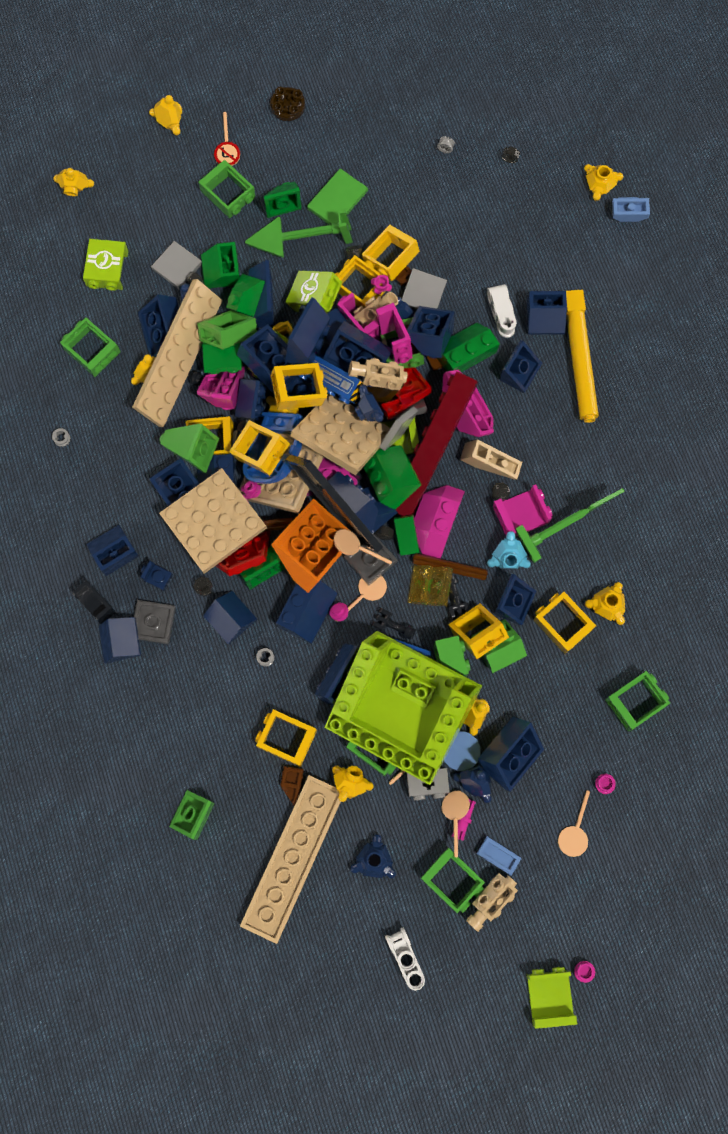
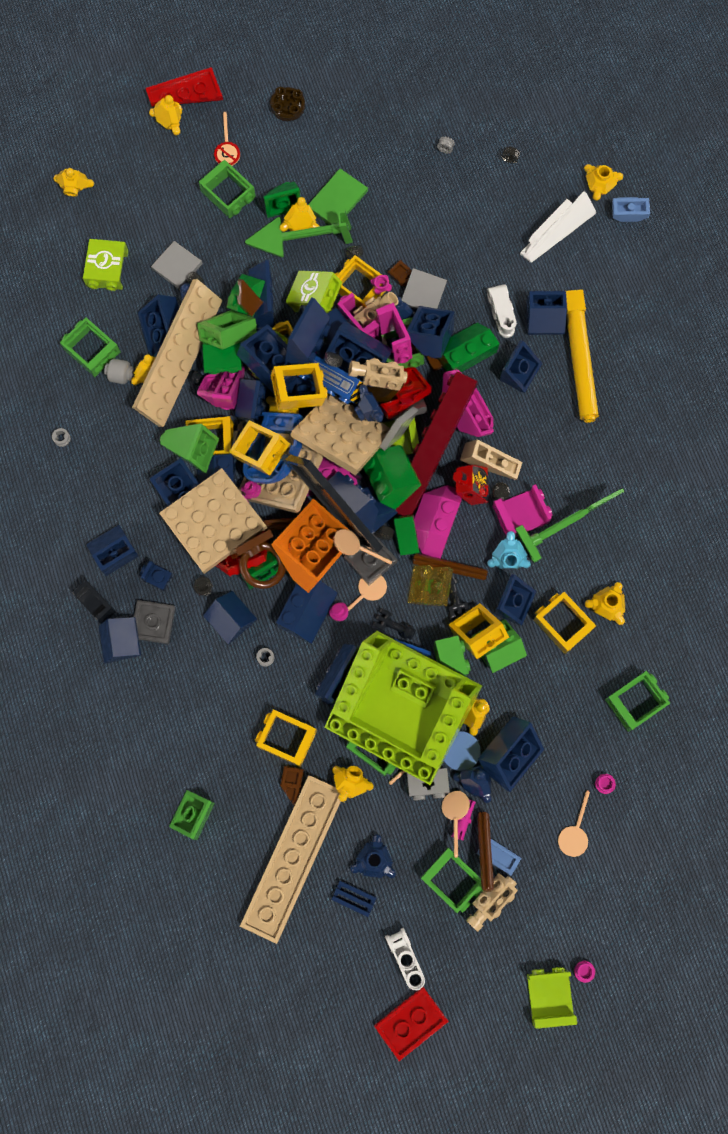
(118, 371): none -> light grey head
(187, 89): none -> red wing
(220, 265): green slope -> none
(248, 299): none -> reddish brown tile
(252, 548): none -> reddish brown tile
(299, 217): none -> yellow rock
(333, 359): none -> clear smoke tile
(369, 906): none -> dark blue tile
(400, 239): yellow window -> none
(411, 1023): none -> red tile
(472, 484): none -> red torso
(485, 852): none -> reddish brown axle
(558, 226): none -> white wedge

